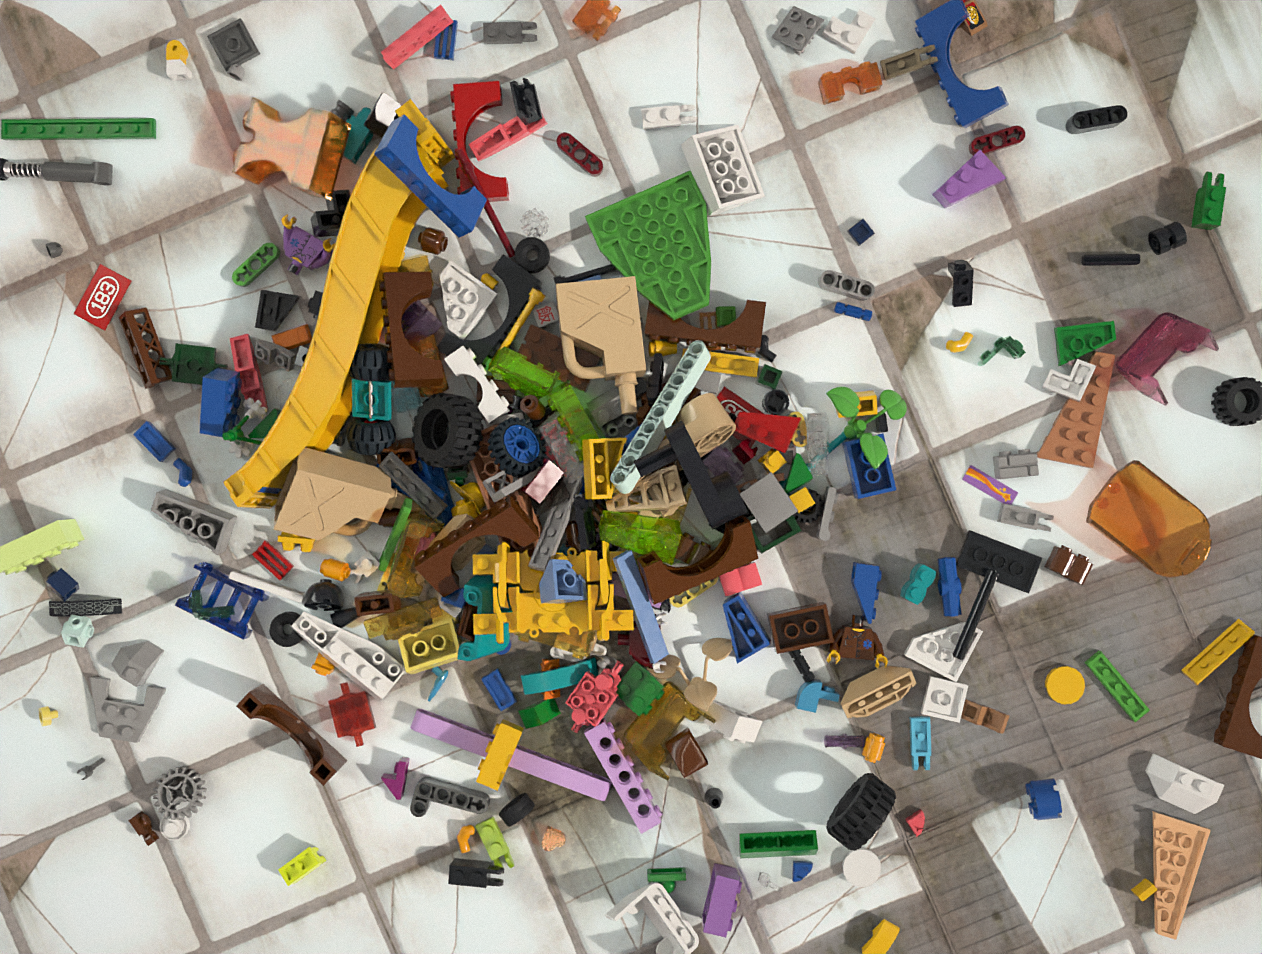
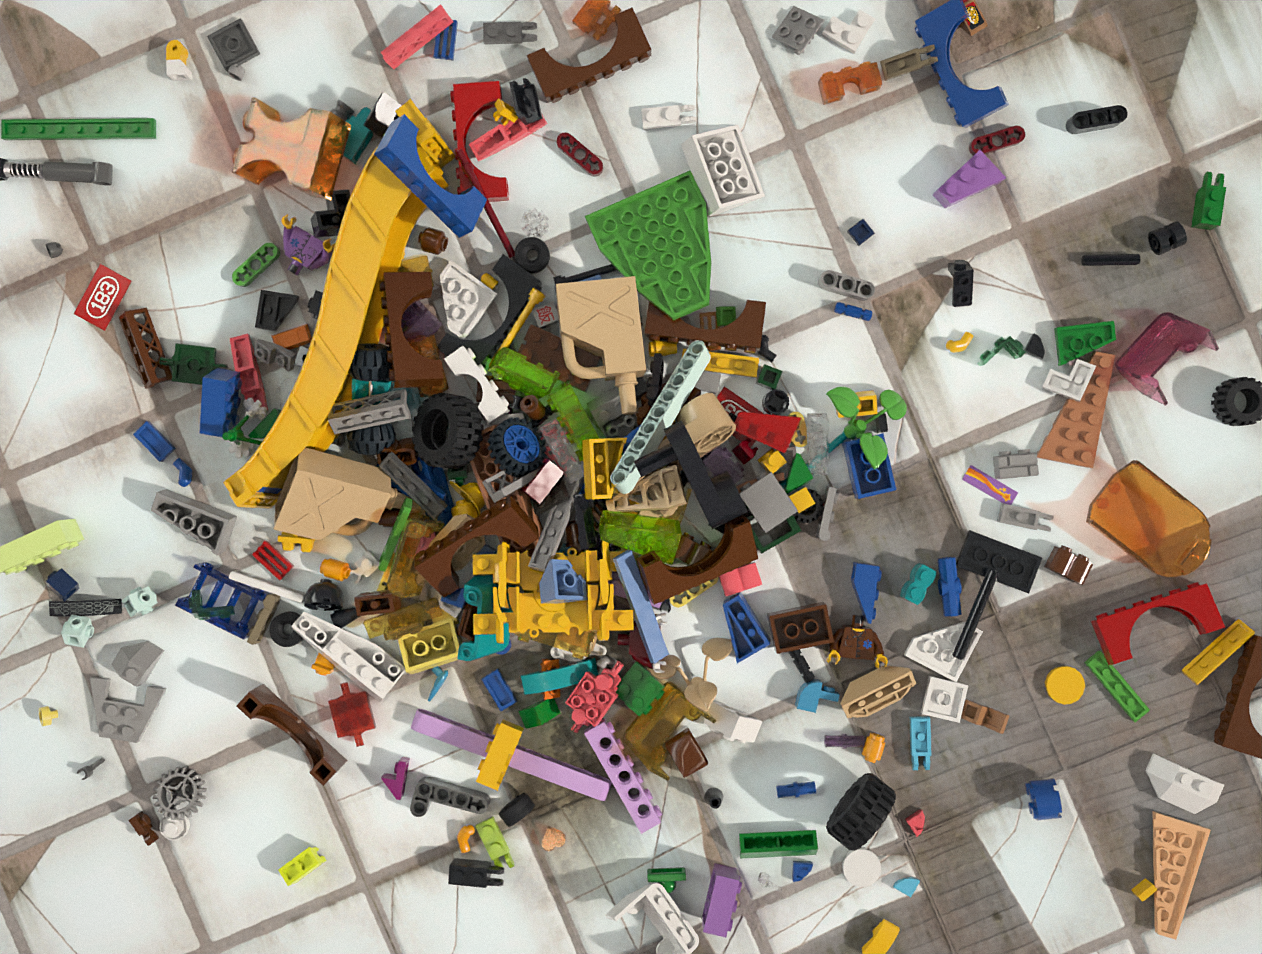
(140, 601): none -> light aqua brick
(264, 618): none -> dark tan hinge
(369, 414): none -> light grey fence
(506, 111): none -> yellow tile
(559, 79): none -> reddish brown arch
(796, 789): none -> blue pin
(907, 885): none -> medium azure tile
(1035, 347): none -> black tile
(1194, 603): none -> red arch

